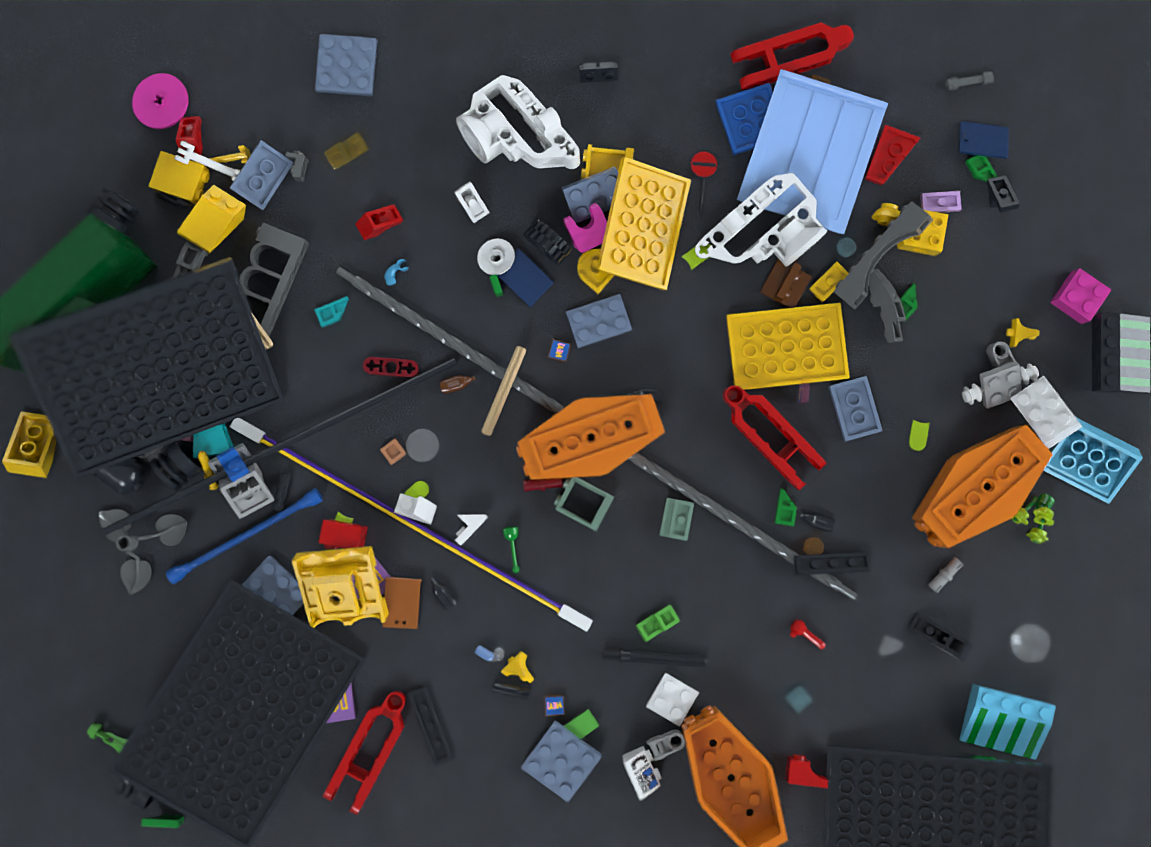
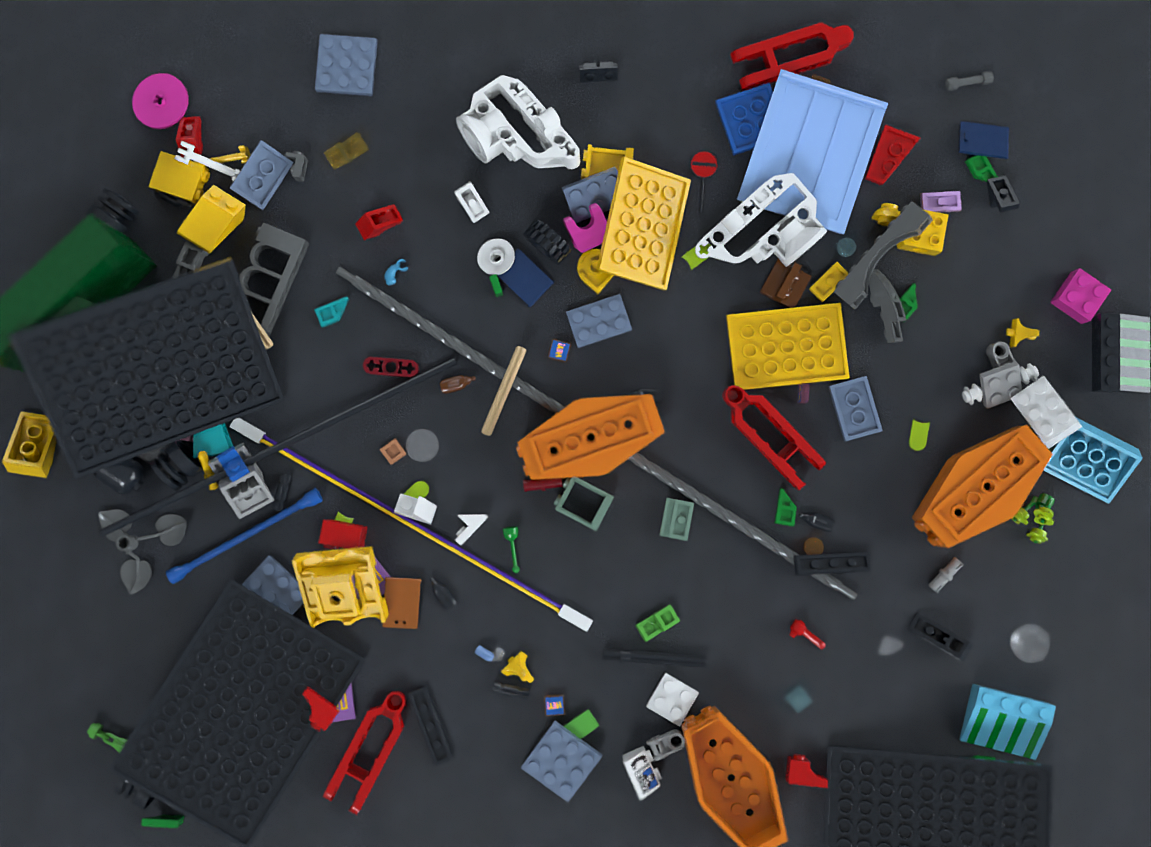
(322, 710): none -> red arch

